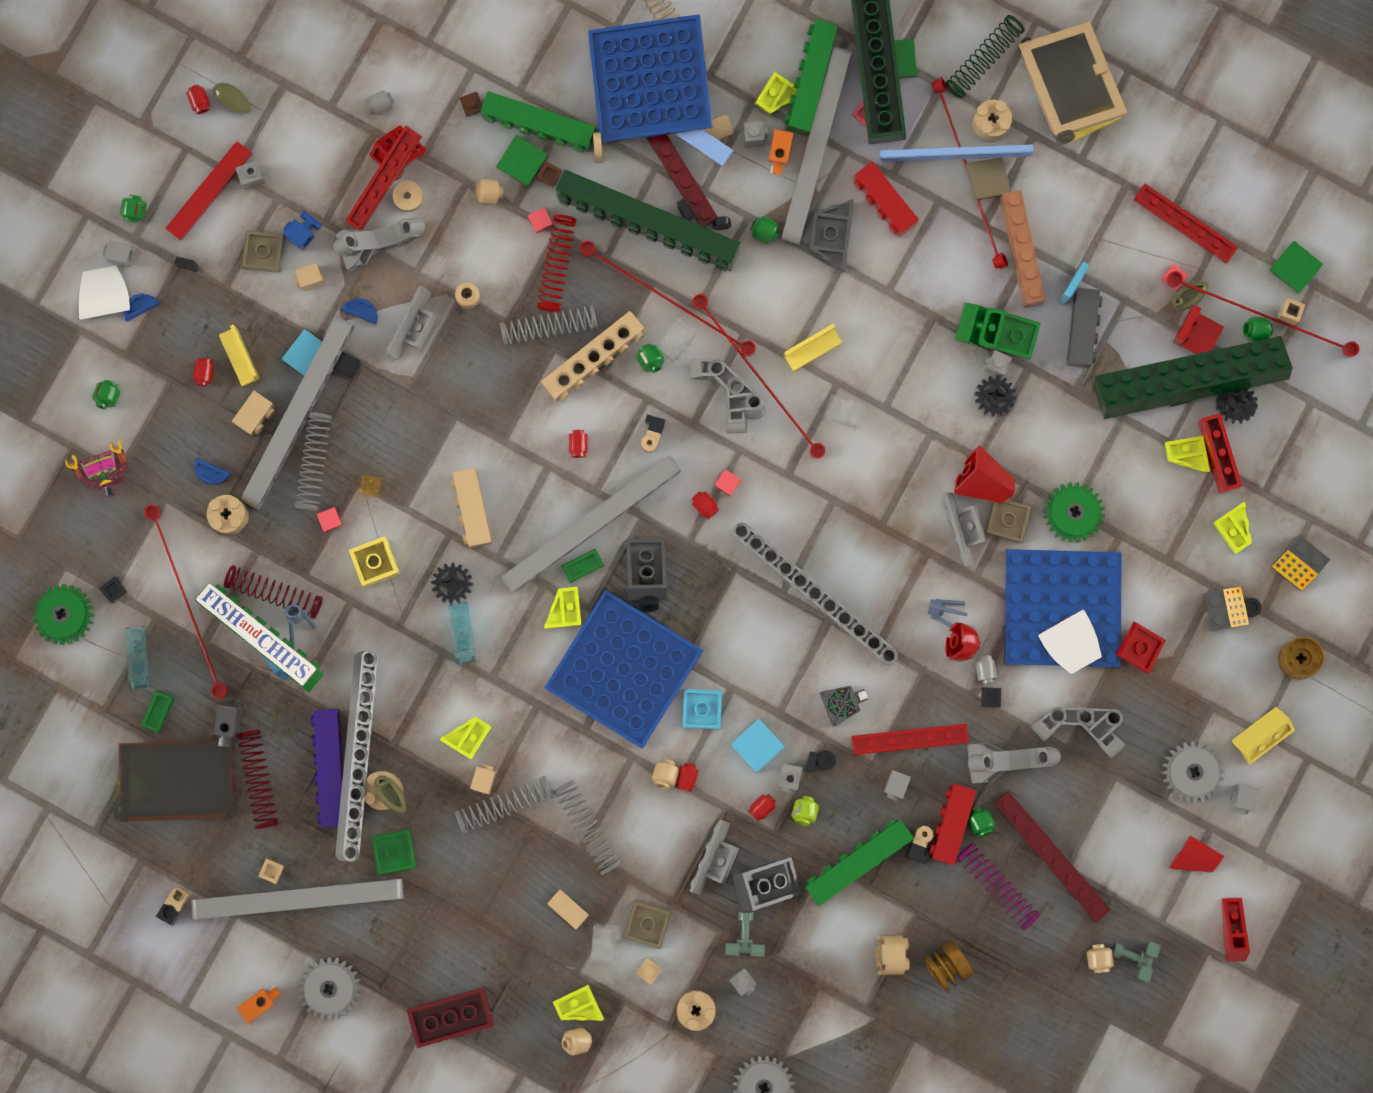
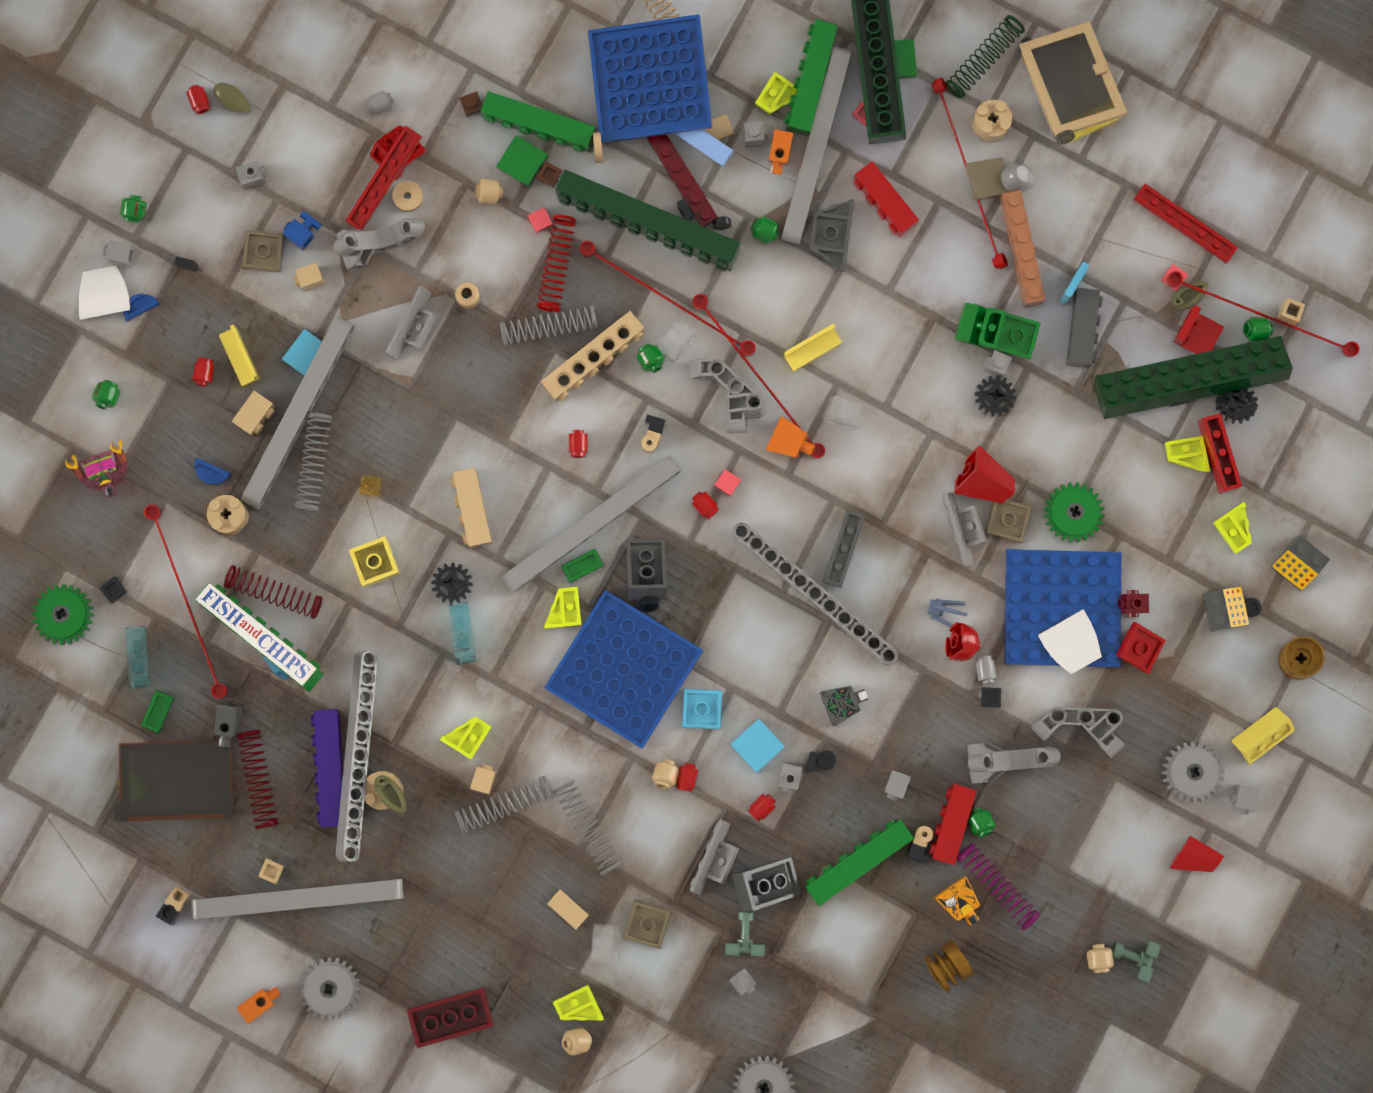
(208, 191): red tile -> none
(294, 616): sand blue plant -> none
(329, 519): coral tile -> none
(346, 364): black tile -> none
(362, 309): blue tile -> none
(394, 852): green tile -> none
(648, 971): tan plate -> none
(707, 1010): tan brick -> none
(789, 440): none -> orange torso
(805, 811): lime head -> none
(844, 548): none -> dark grey plate
(892, 955): tan brick -> none
(910, 739): red tile -> none
(956, 153): light blue tile -> none
(959, 901): none -> torso
(1017, 177): none -> light grey hat
(1051, 856): dark red plate -> none
(1133, 603): none -> dark red brick
(1234, 930): red slope -> none
(1296, 267): green tile -> none

